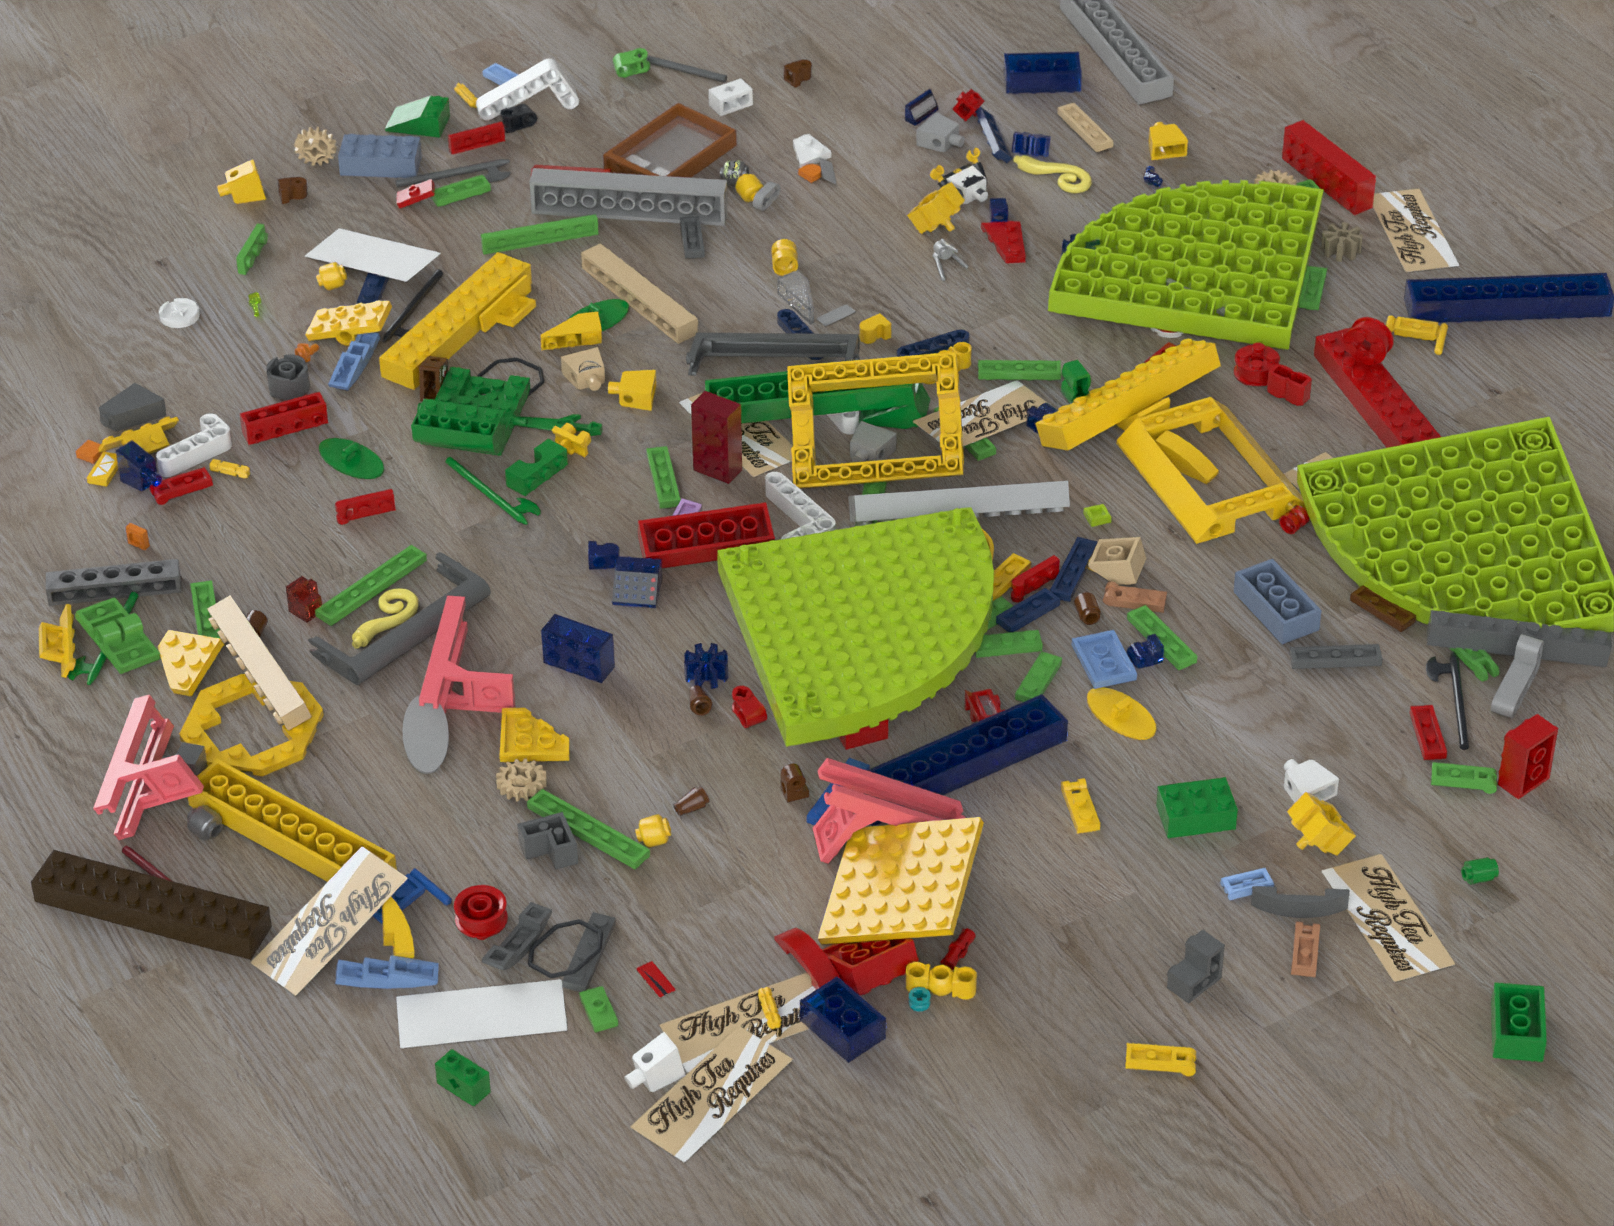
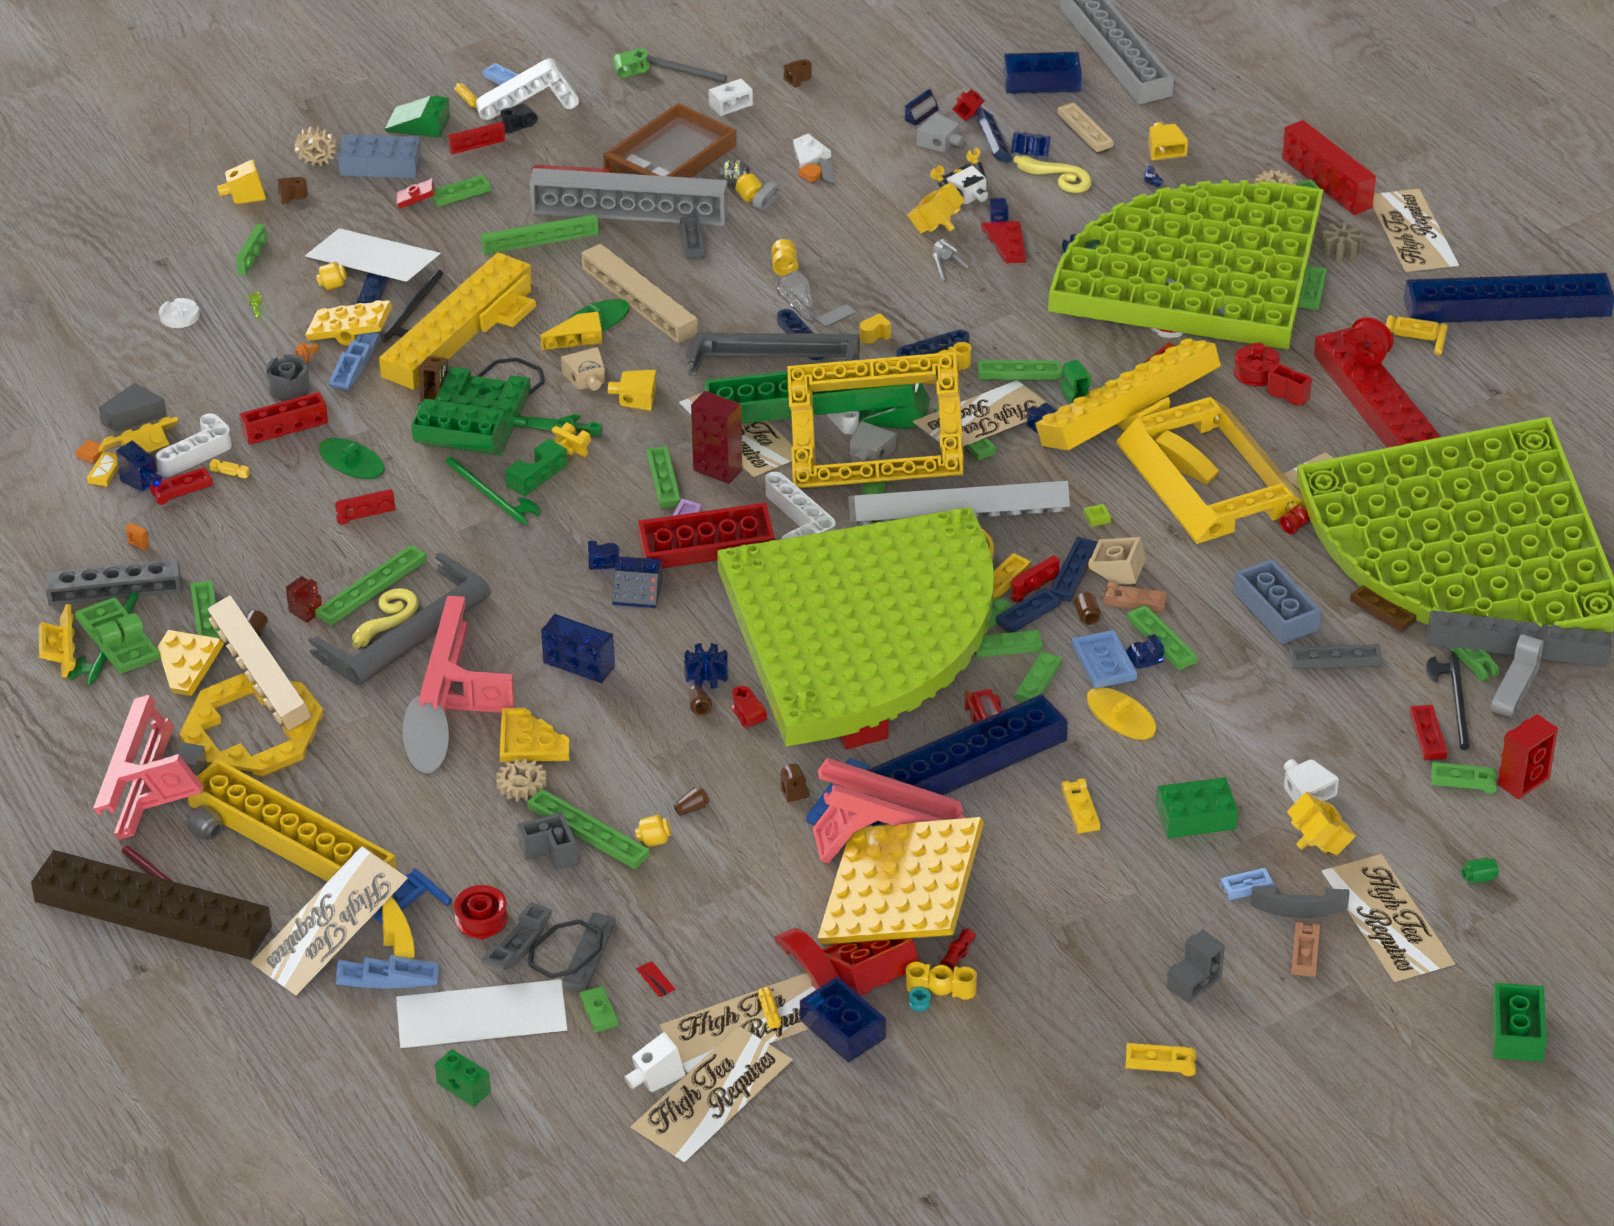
(493, 173): dark grey piece -> none

